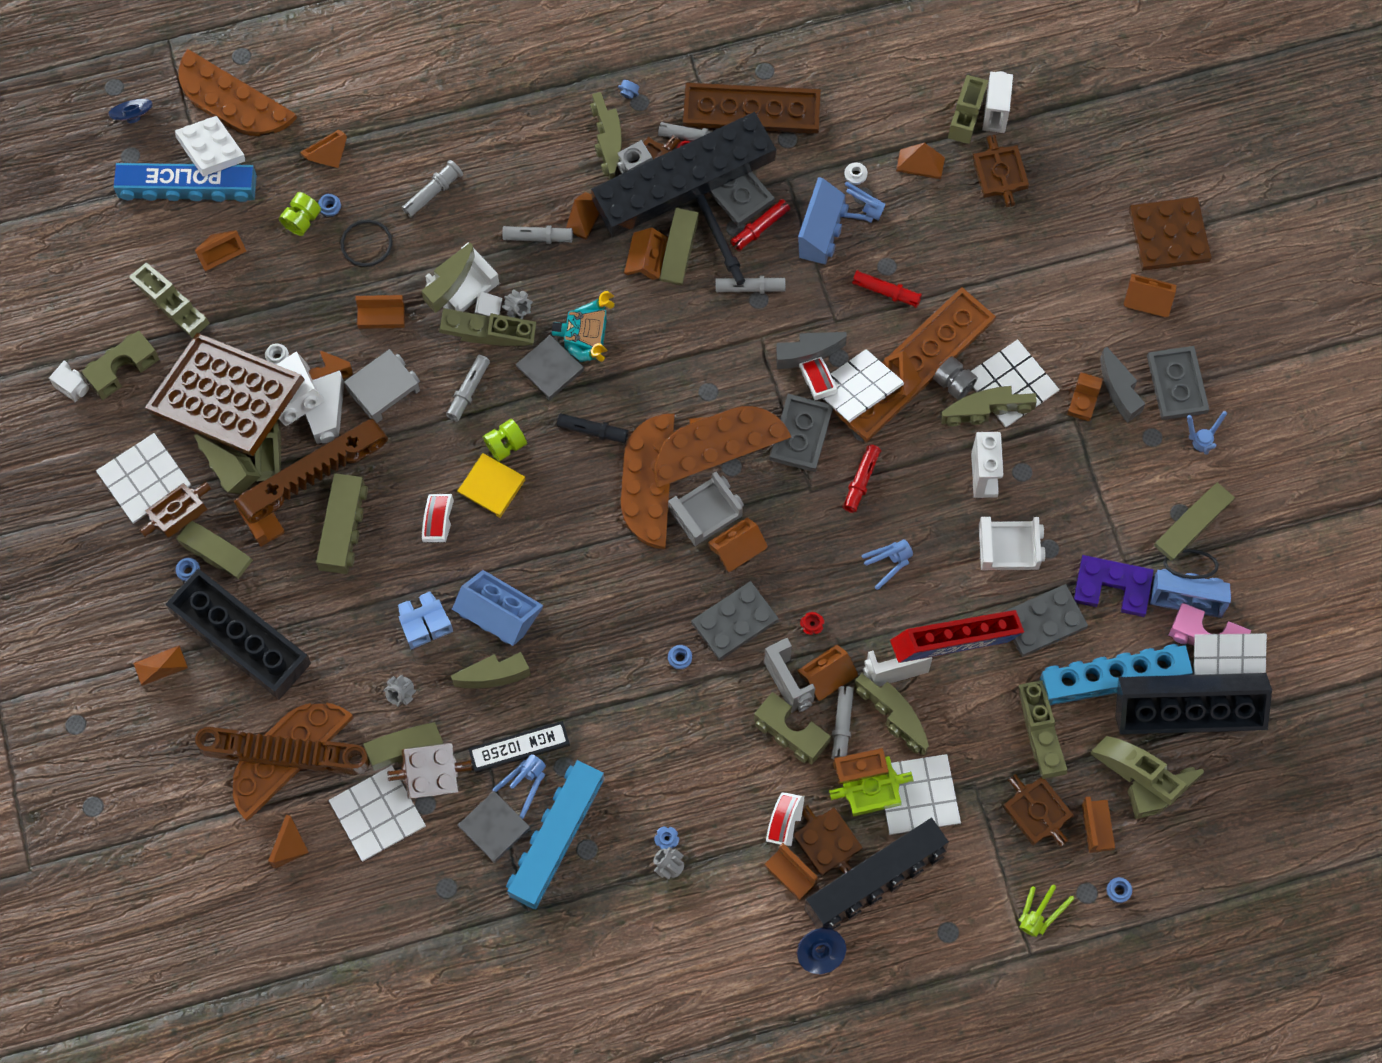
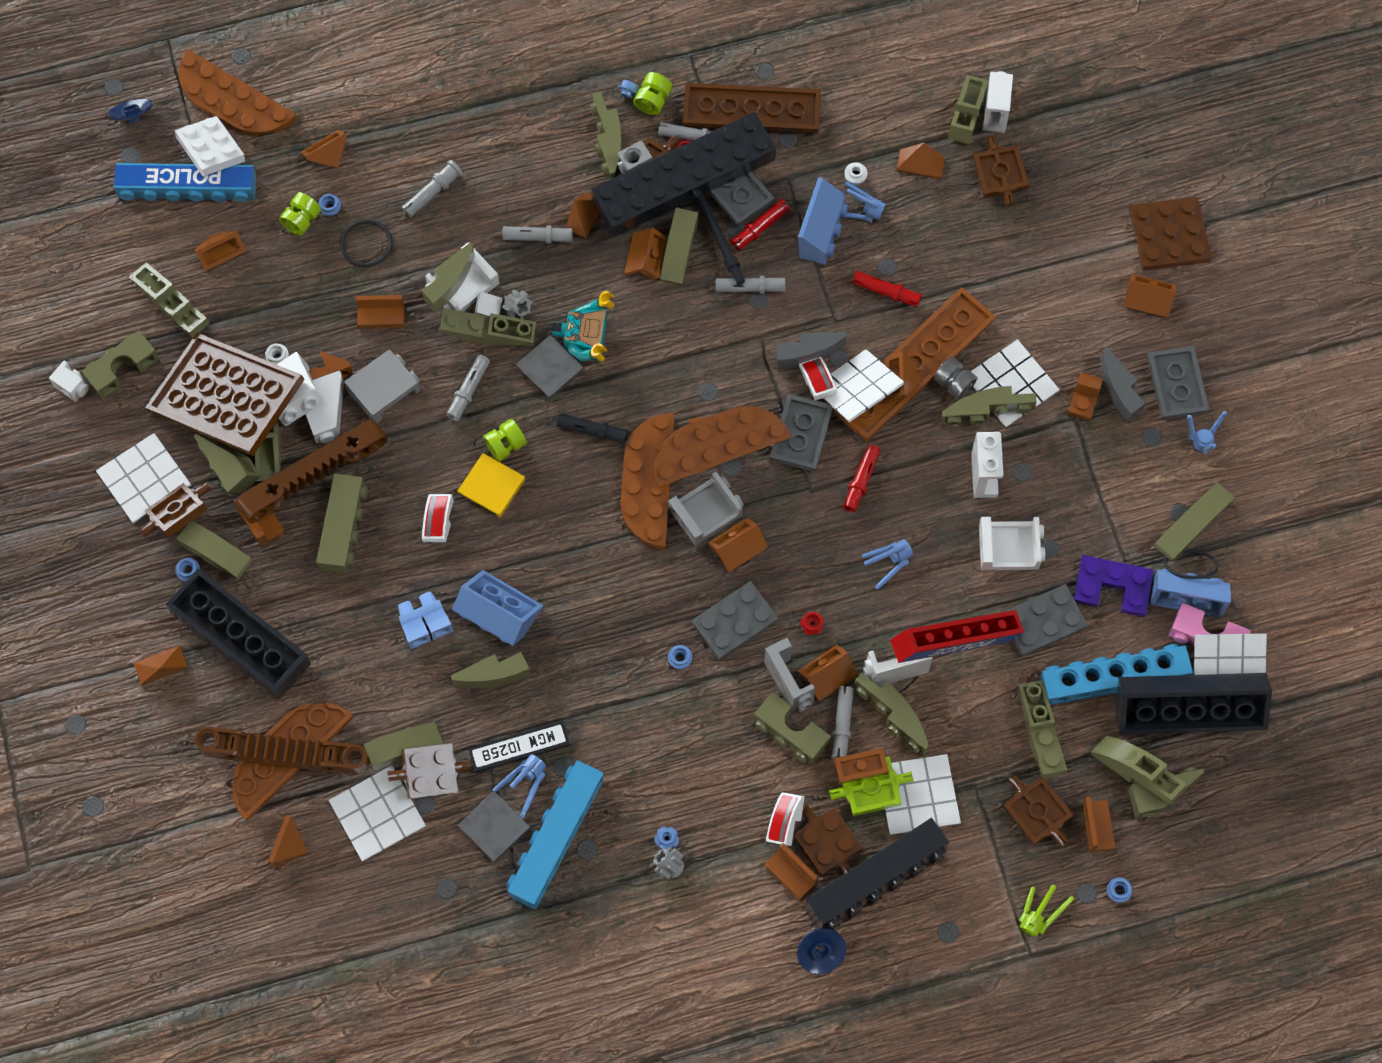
(399, 690): light grey gear -> none
(652, 93): none -> lime wheel

